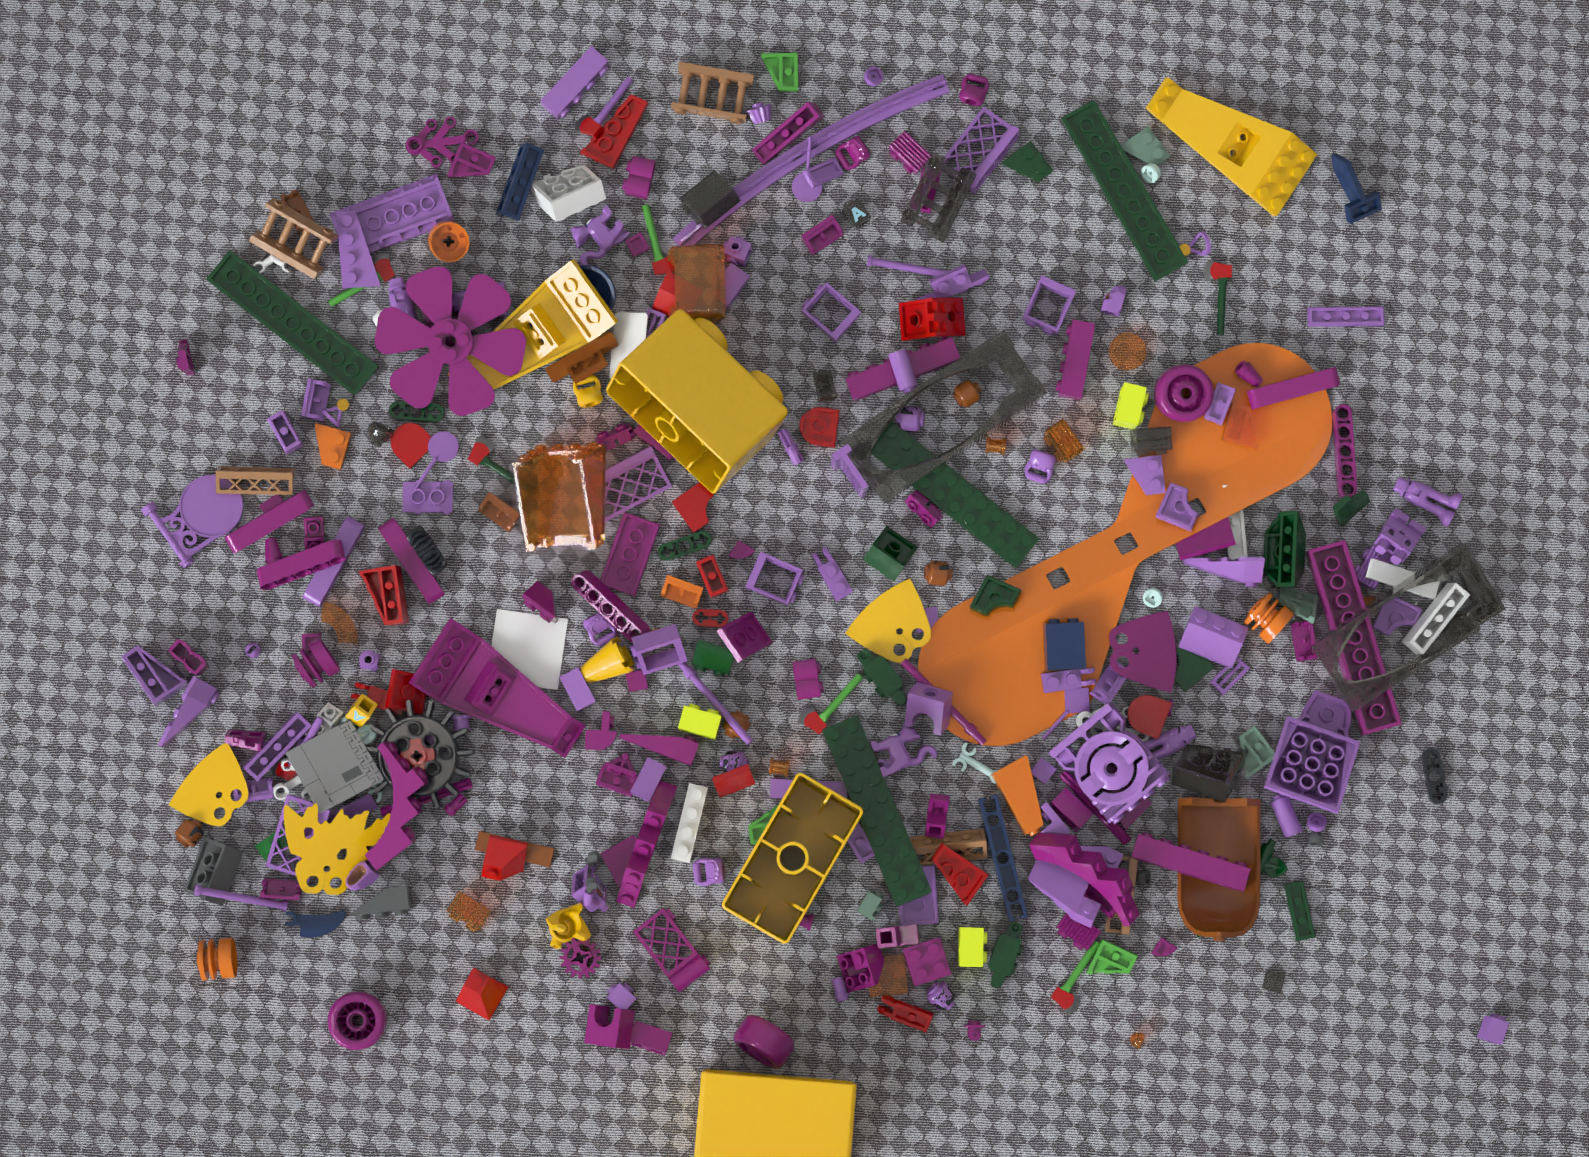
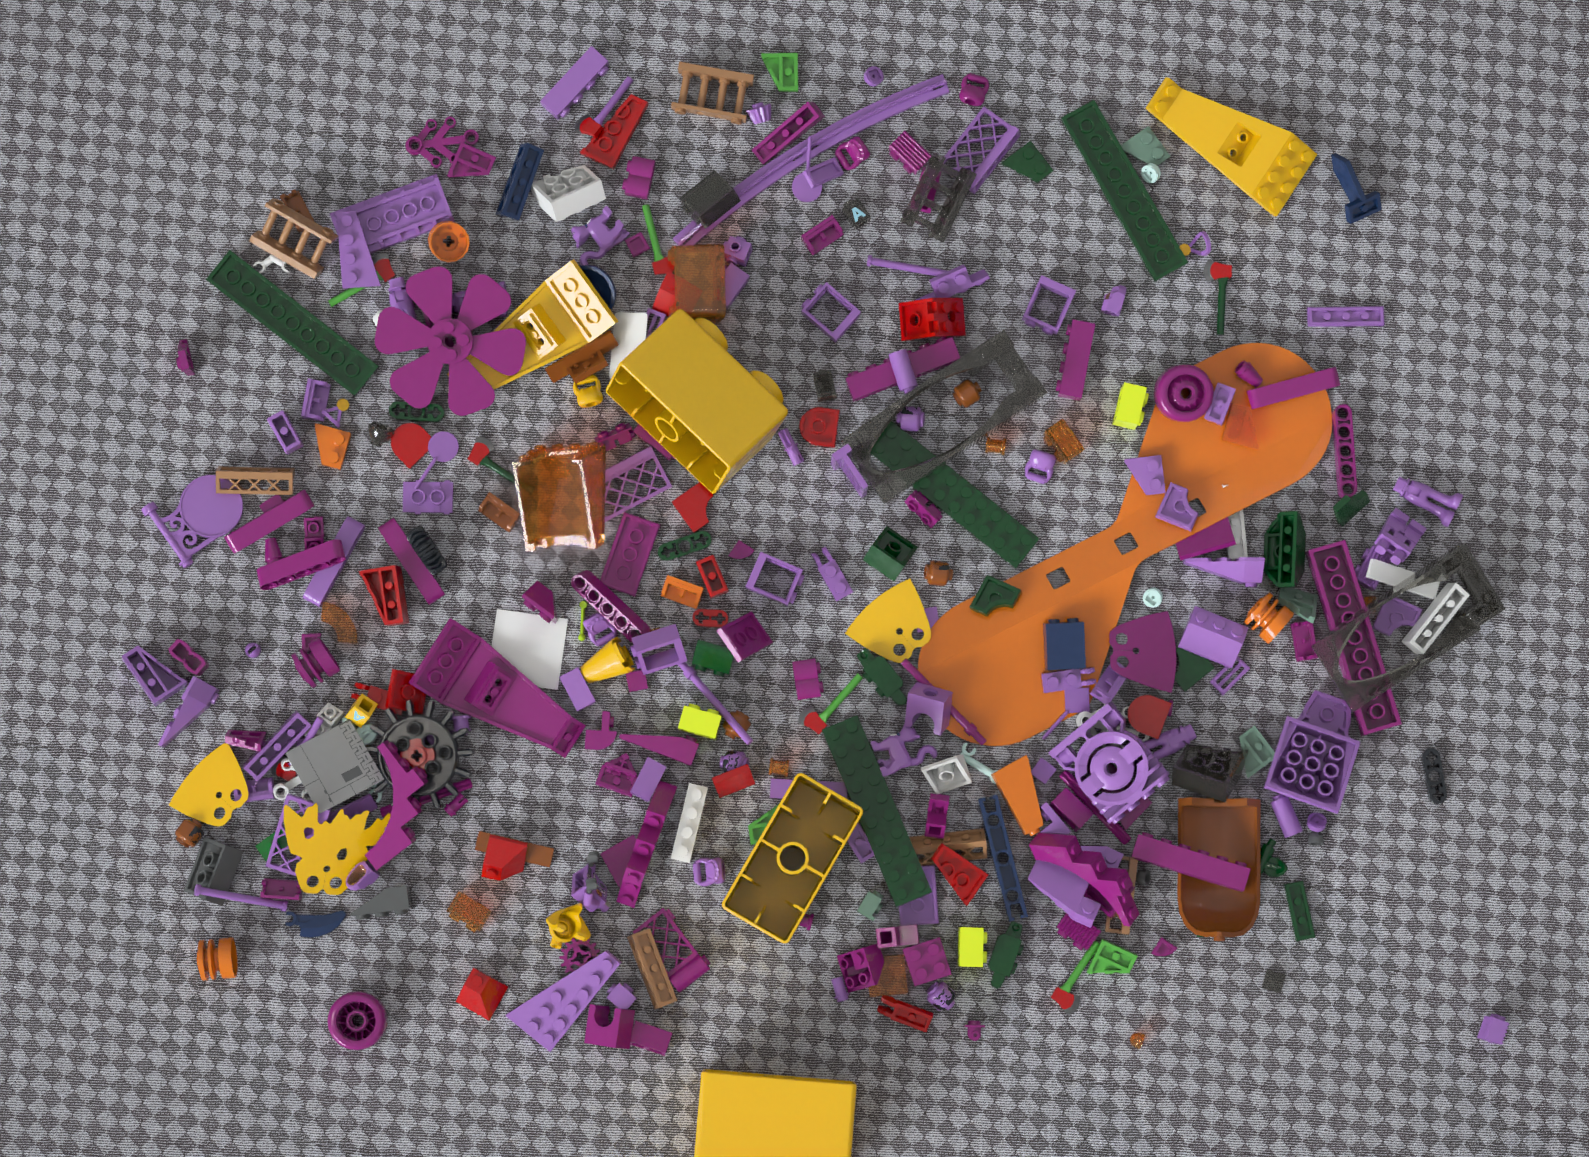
(373, 665): medium lavender brick -> none
(558, 1006): none -> medium lavender wing
(583, 605): none -> lime hinge
(652, 968): none -> medium nougat fence
(763, 1041): magenta wheel -> none
(947, 774): none -> white slope
(1127, 351): clear orange tile -> none
(1151, 439): clear smoke brick -> none

